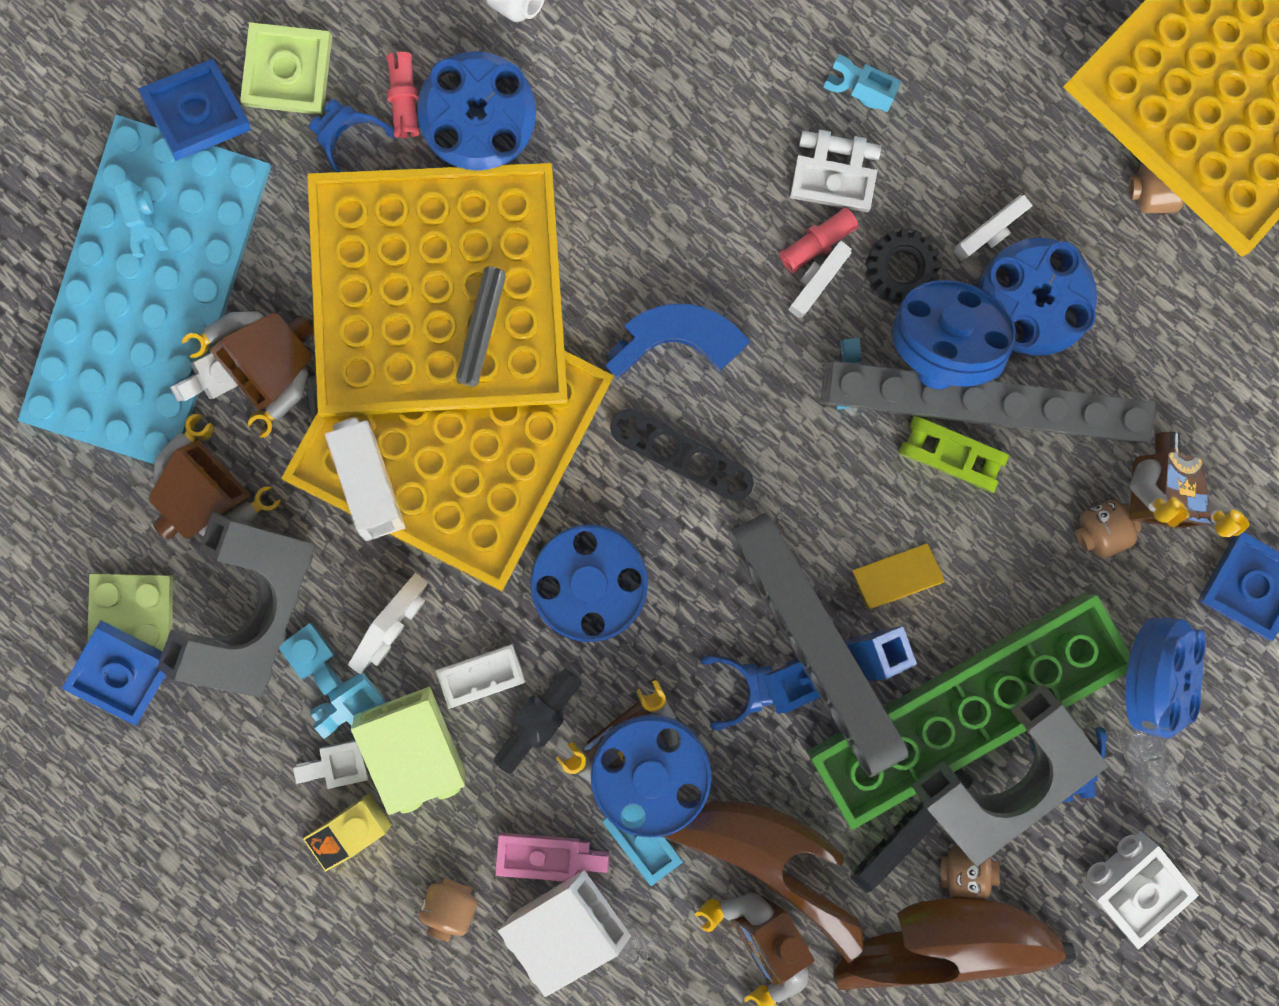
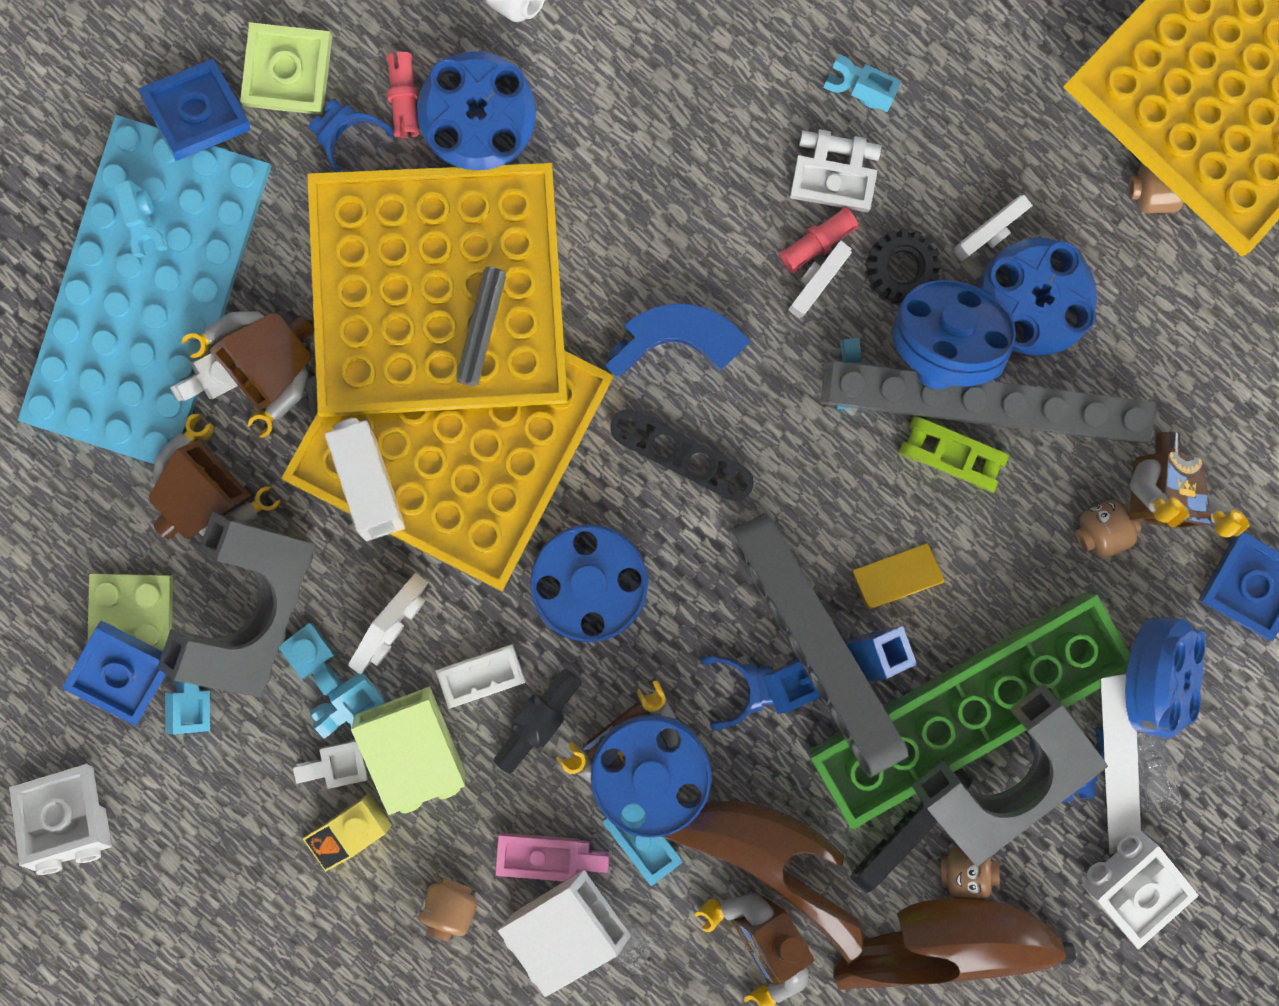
(59, 820): none -> white plate
(187, 709): none -> medium azure plate
(1122, 759): none -> white sticker

